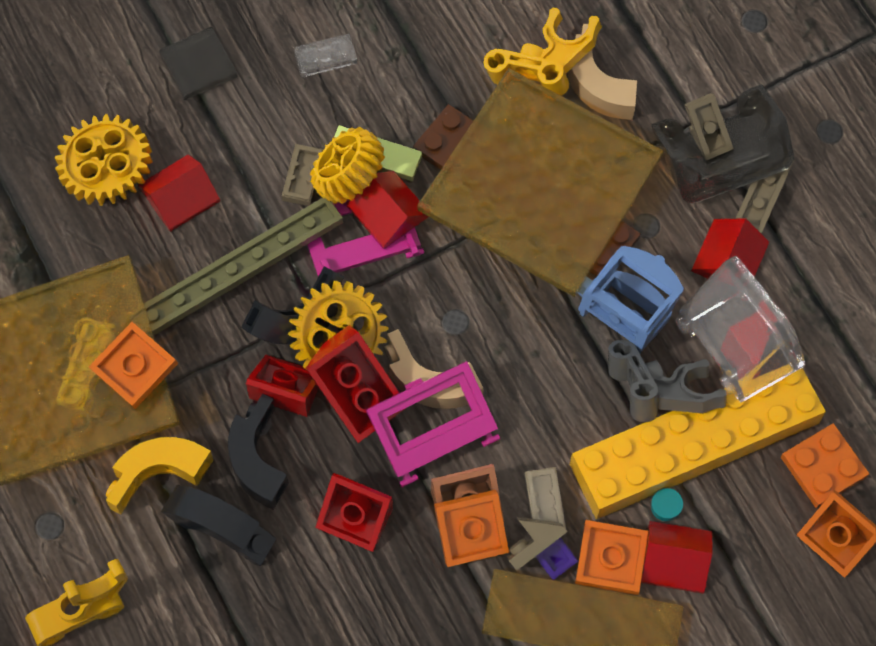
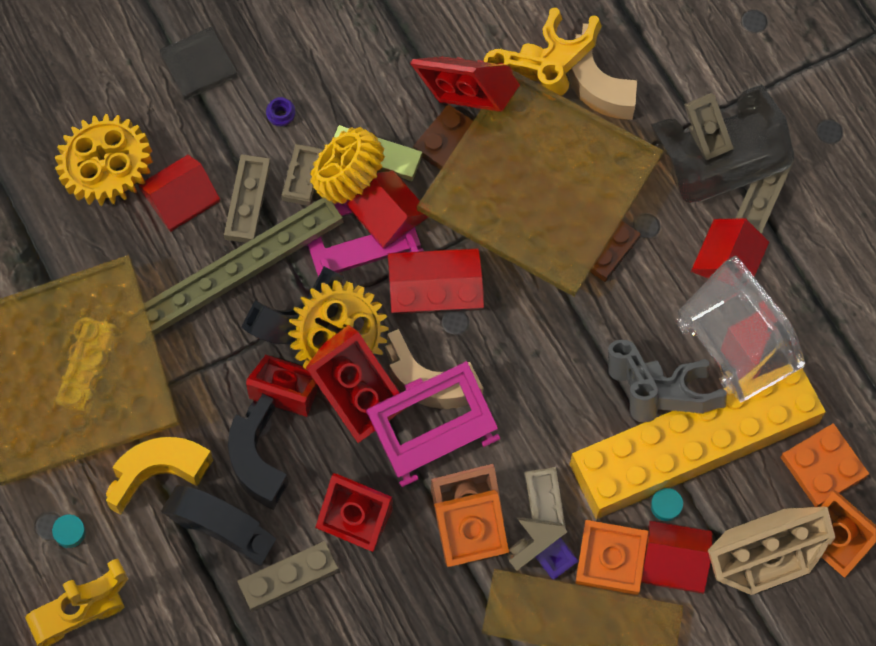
(68, 531): none -> teal tile
(133, 365): orange plate -> none
(247, 198): none -> dark tan plate
(280, 104): none -> dark purple plate
(288, 576): none -> dark tan plate
(325, 55): clear plate -> none
(435, 281): none -> red slope
(467, 81): none -> red slope
(618, 316): medium blue animal -> none
(772, 548): none -> tan wedge

